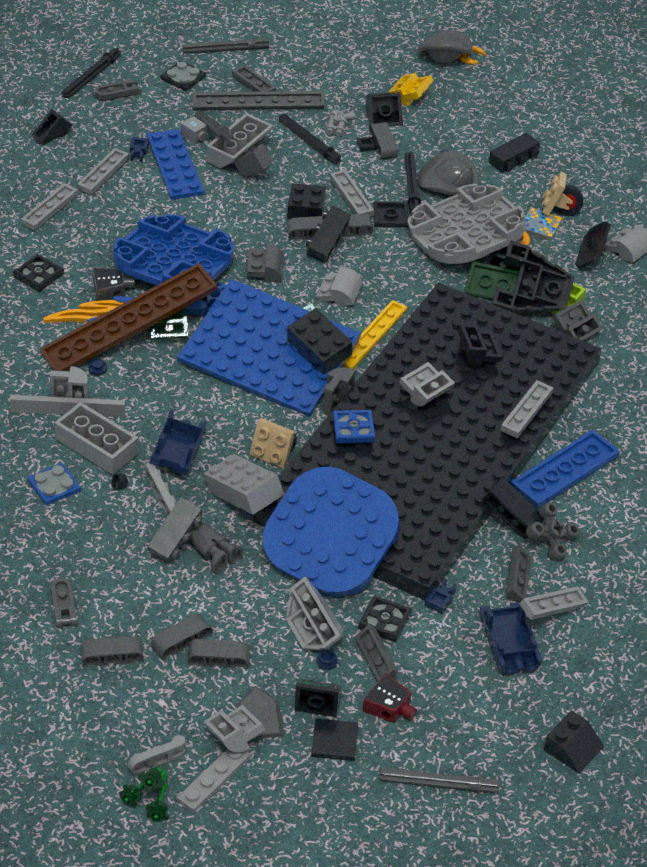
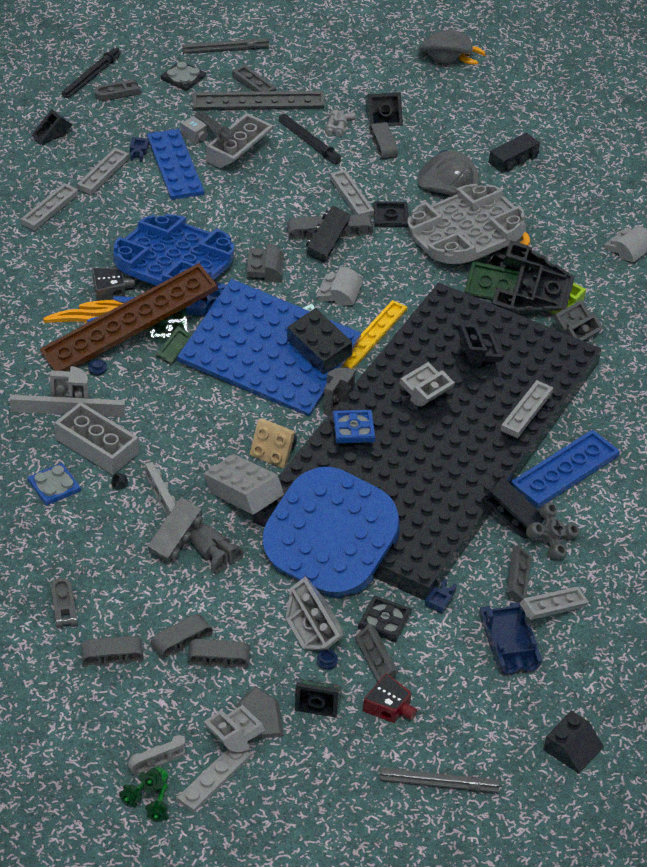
(38, 272): black piece -> none
(173, 345): none -> dark green tile
(177, 444): dark blue piece -> none
(253, 161): dark grey brick -> none
(306, 201): black brick -> none
(334, 739): black tile -> none
(366, 144): black tile -> none
(411, 87): yellow brick -> none
(413, 200): black axle -> none
(542, 225): tile -> none
(564, 198): tan plate -> none
(593, 244): black shield -> none

